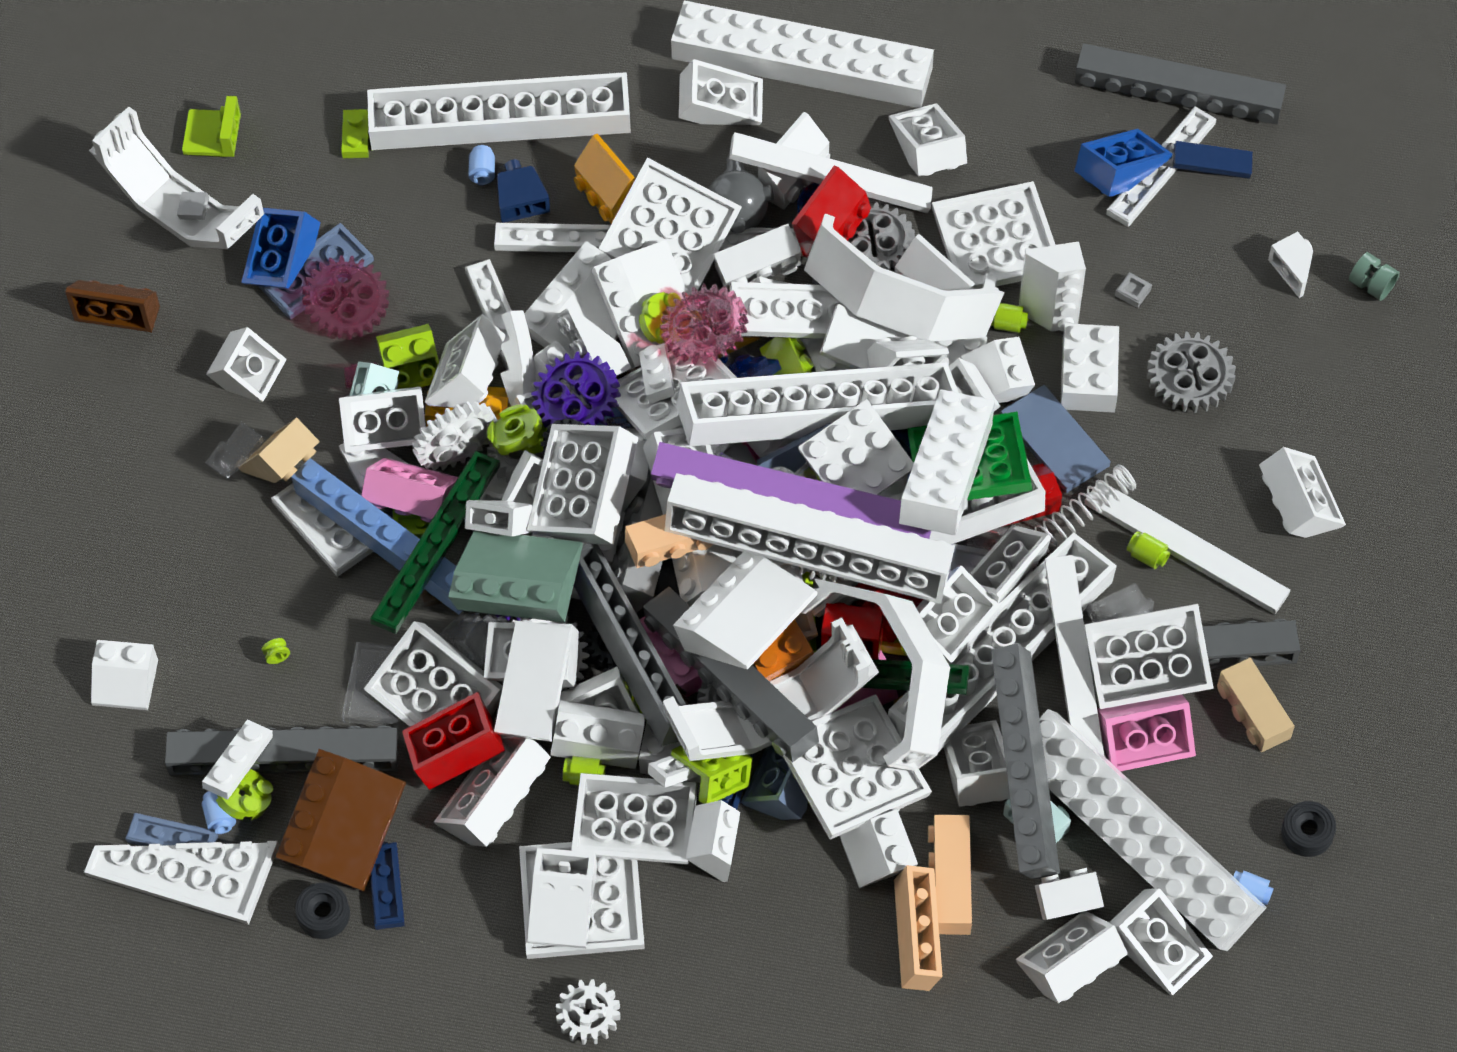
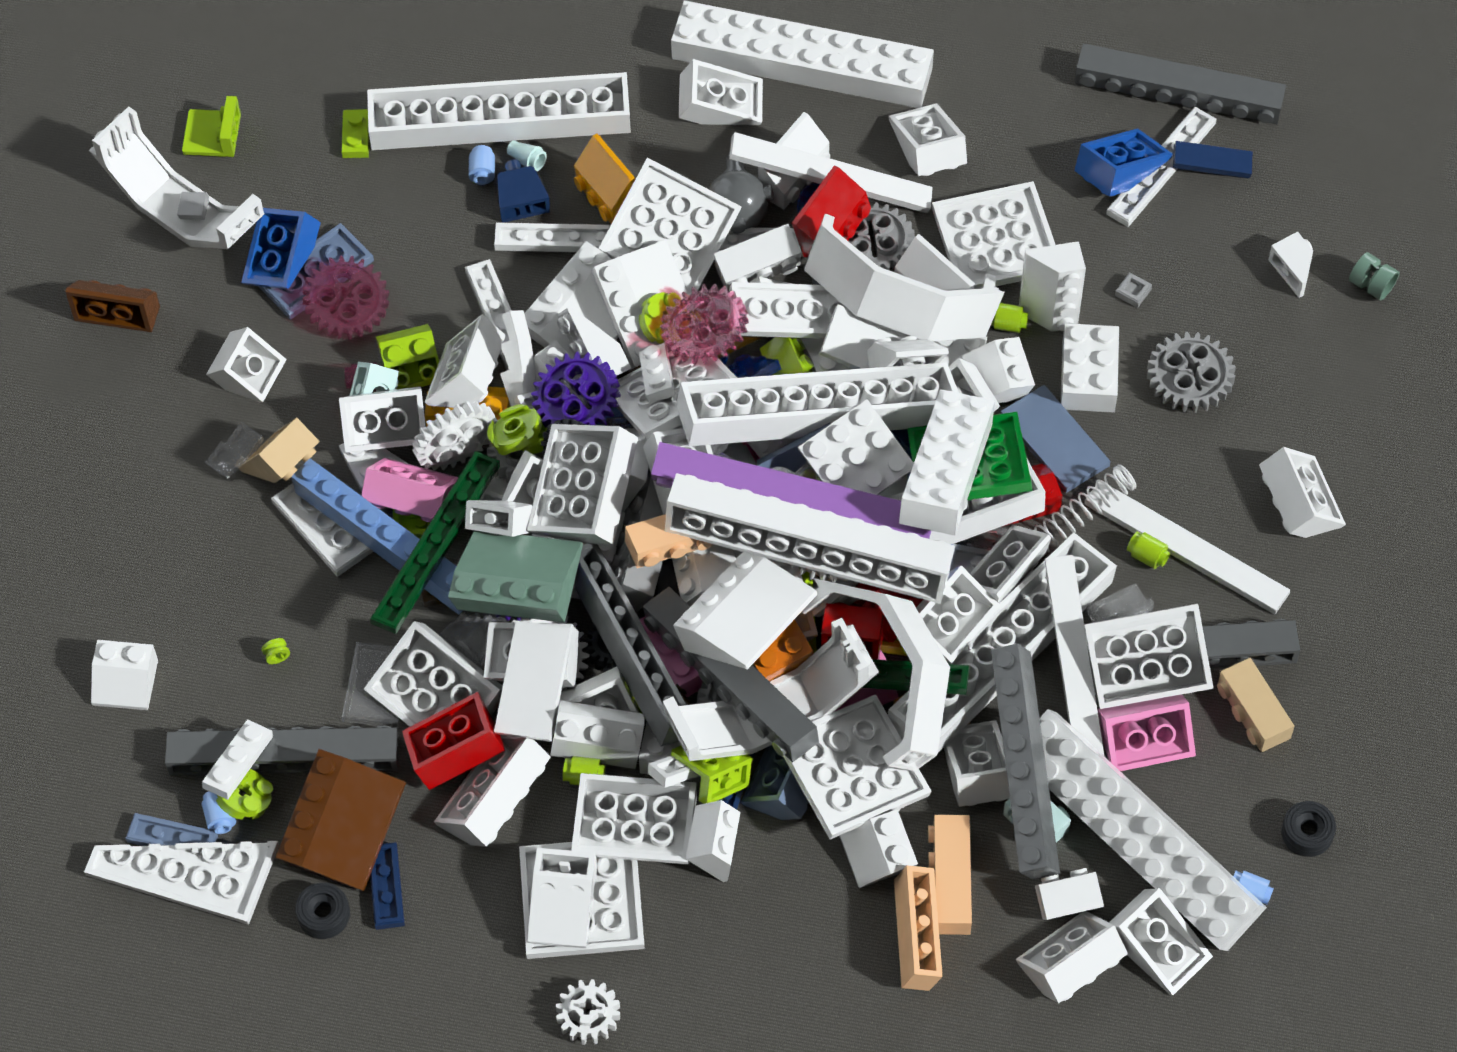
(527, 154): none -> light aqua cone

